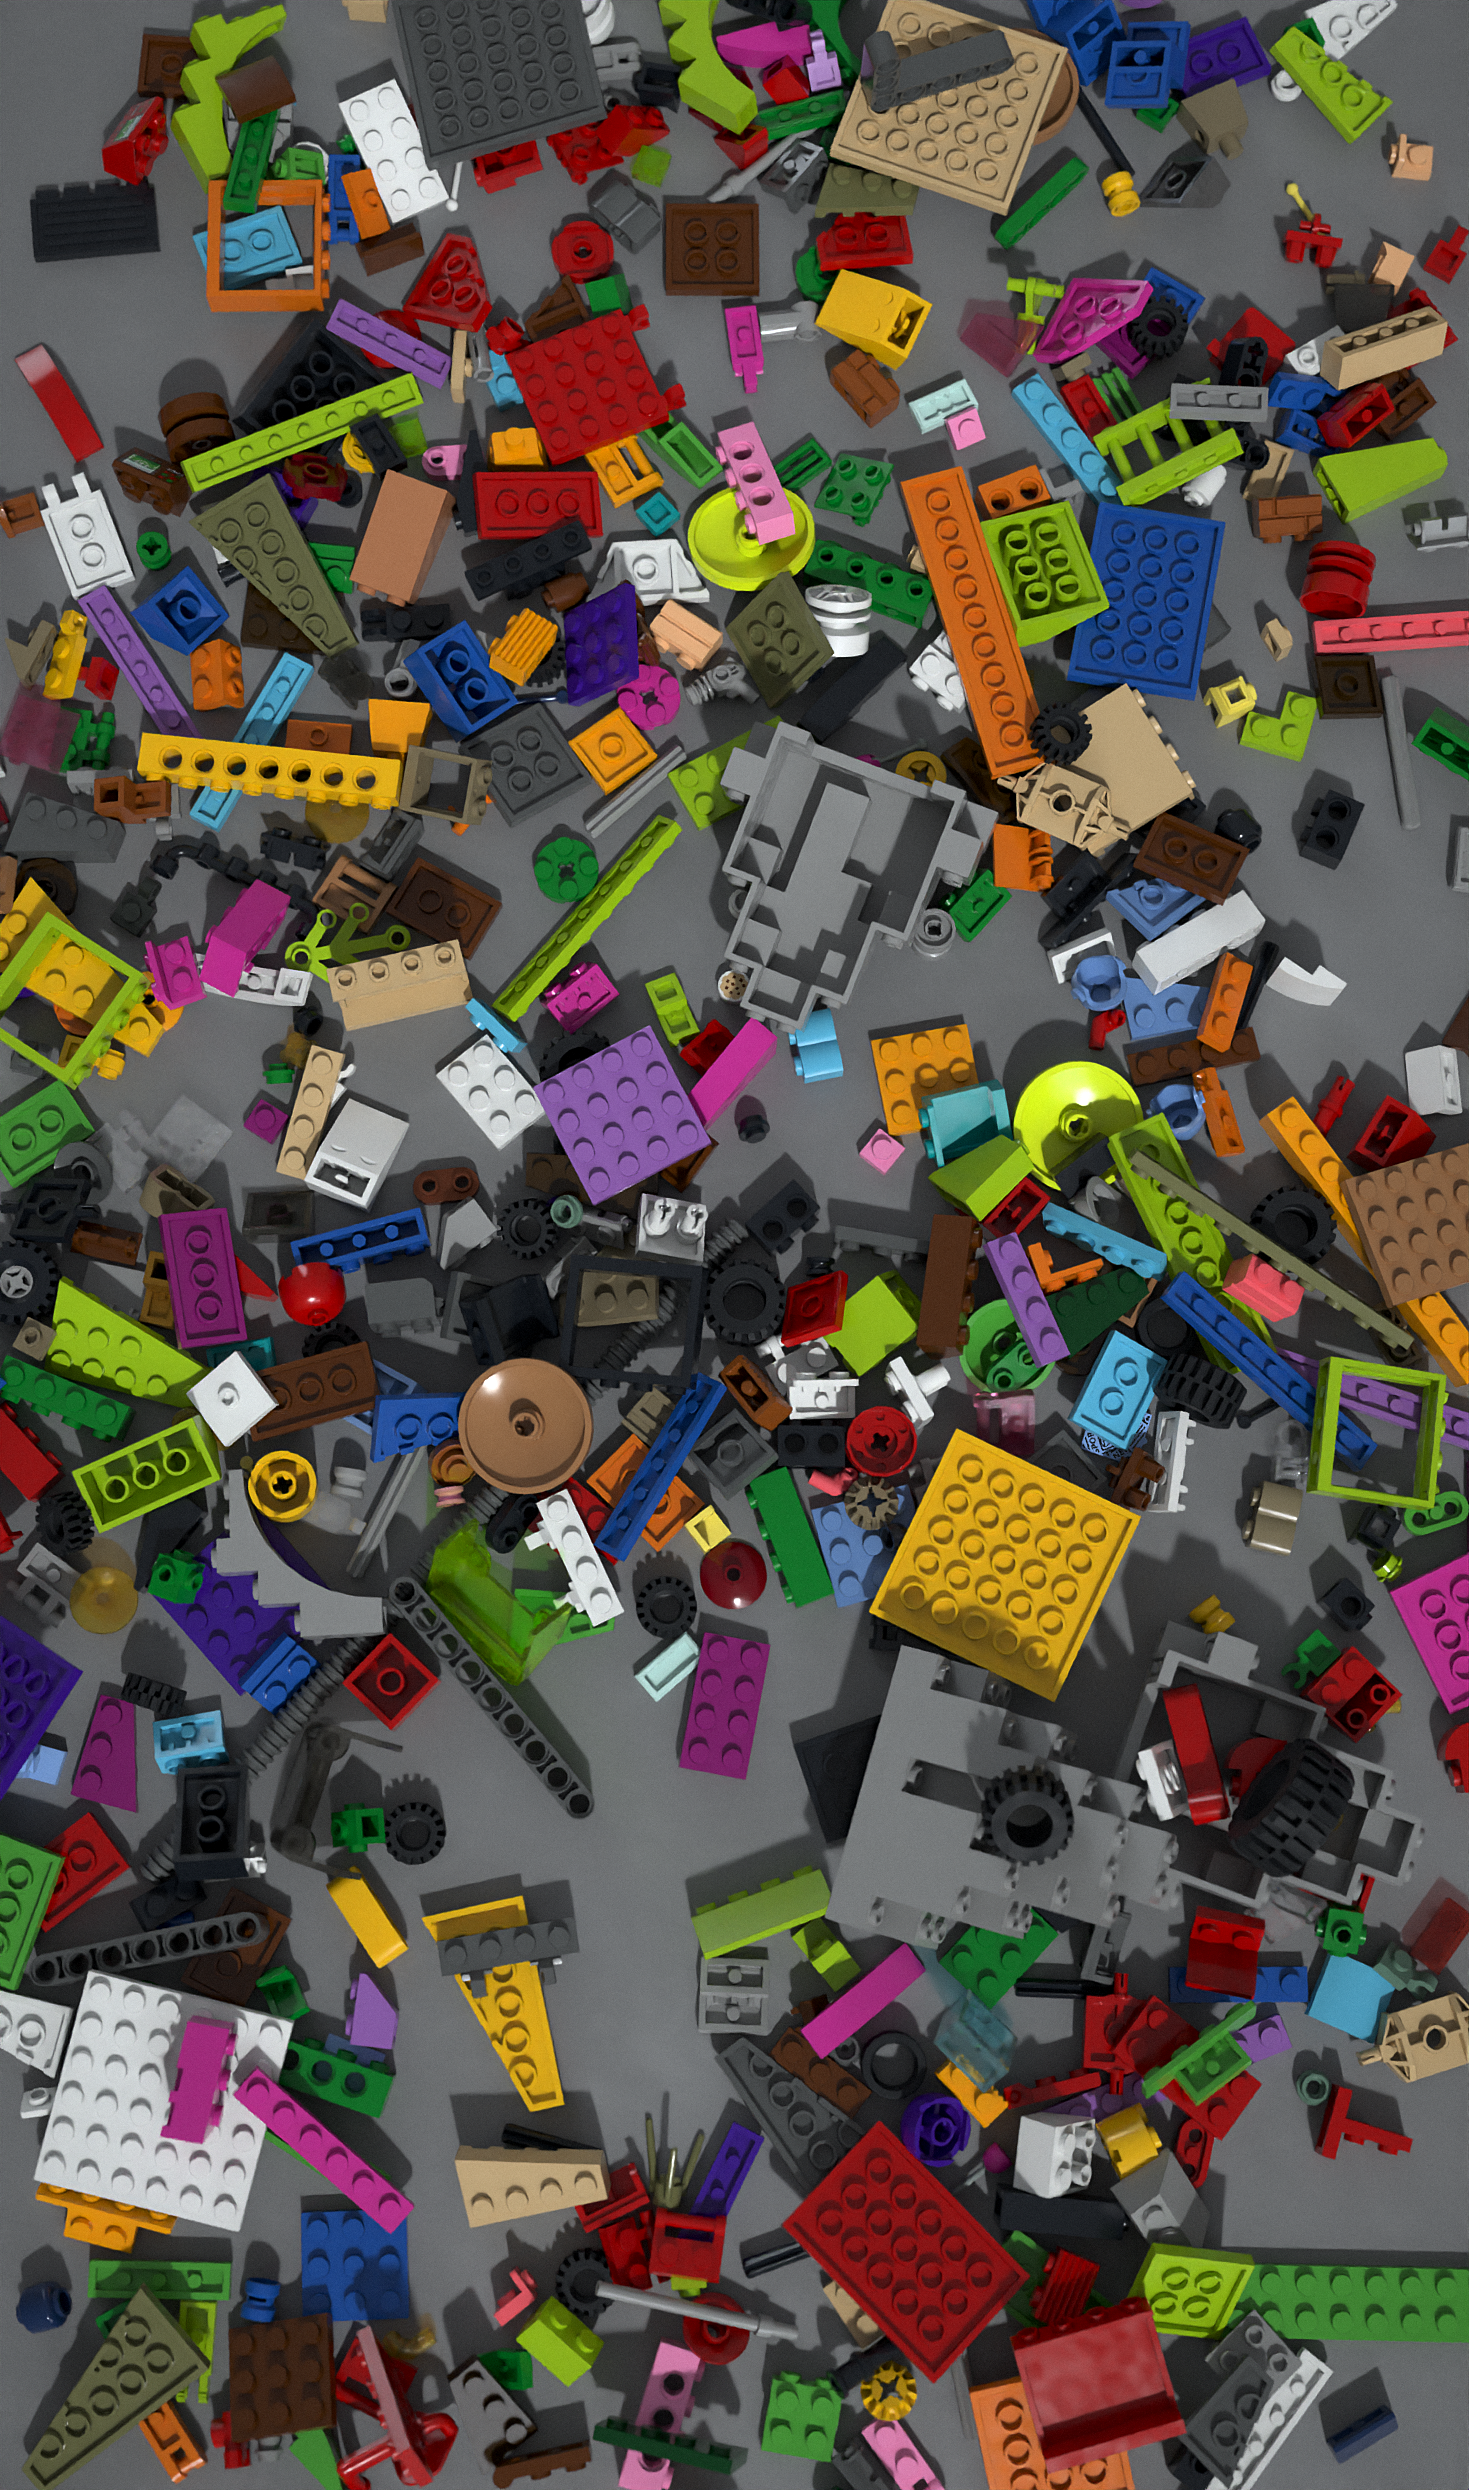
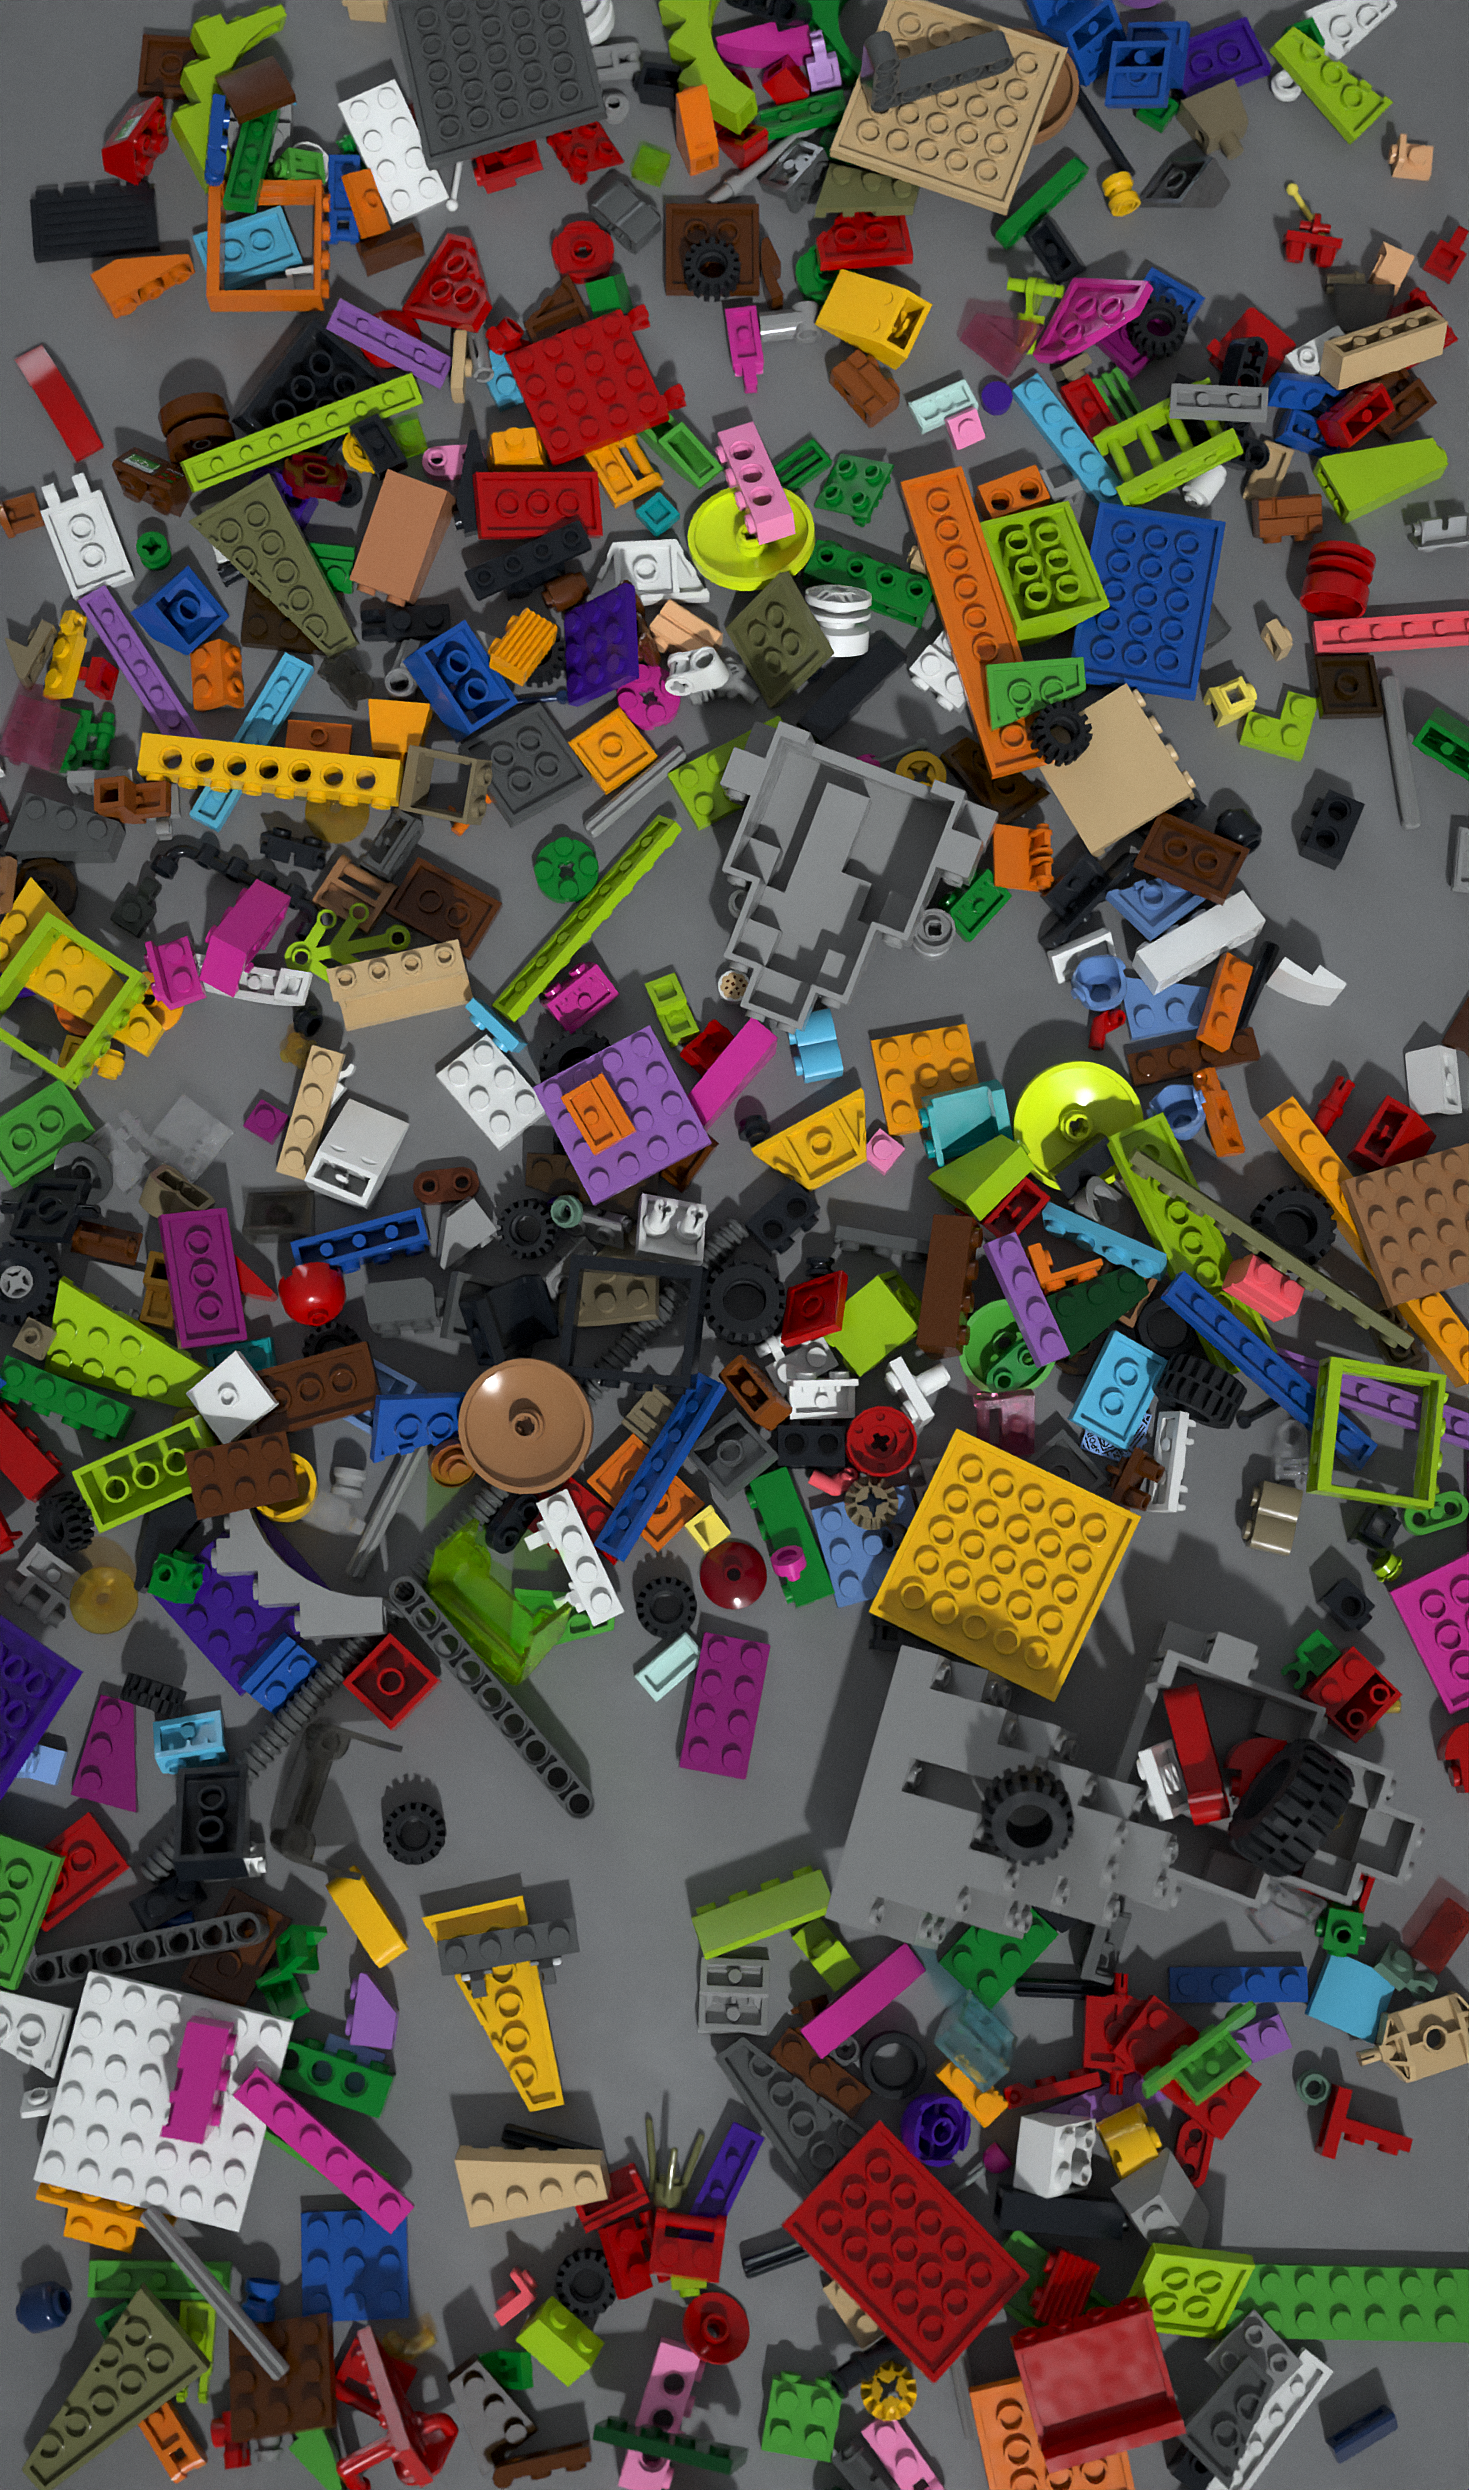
(136, 280): none -> orange slope
(214, 2293): none -> light grey axle
(216, 142): none -> blue hinge
(241, 1475): none -> reddish brown plate
(278, 1074): green plate -> none
(298, 1948): none -> green panel
(357, 1827): green brick -> none
(449, 1496): bright pink bush -> none
(598, 1114): none -> orange plate
(630, 128): red slope -> none
(696, 130): none -> orange slope
(696, 669): none -> white piece
(712, 253): none -> black tyre
(761, 2324): light grey bar -> none
(770, 272): none -> reddish brown slope
(789, 1562): none -> dark pink tile
(820, 1144): none -> yellow wing
(835, 1773): black plate -> none
(996, 398): none -> dark purple tile
(1030, 686): none -> bright green wing
(1054, 251): none -> black slope
(1082, 823): tan plate -> none
(1211, 1616): yellow wheel -> none
(1224, 1952): red bracket -> none

